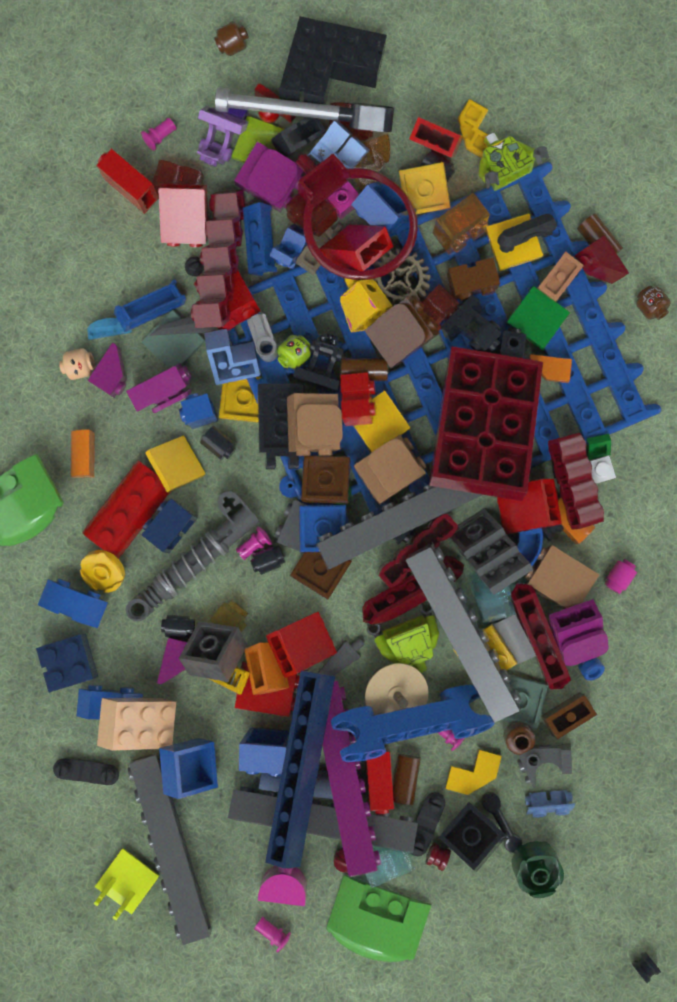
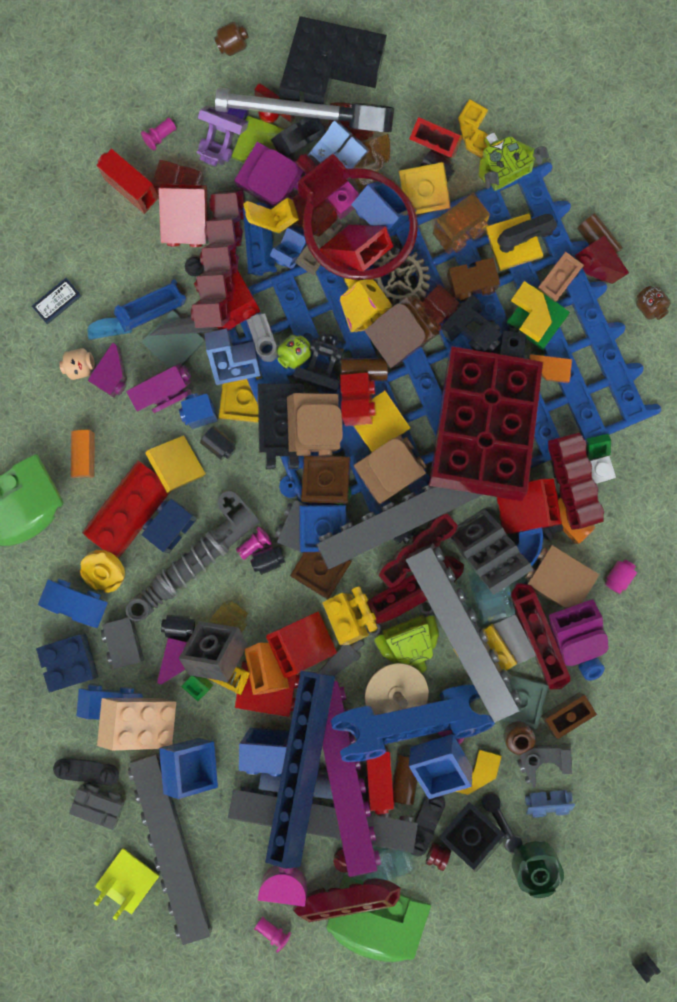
(56, 301): none -> tile
(97, 806): none -> dark grey brick
(122, 643): none -> dark grey brick
(197, 686): none -> green plate
(273, 219): none -> yellow bracket
(346, 619): none -> yellow brick
(358, 898): none -> dark red brick
(440, 766): none -> blue piece
(534, 303): none -> yellow tile

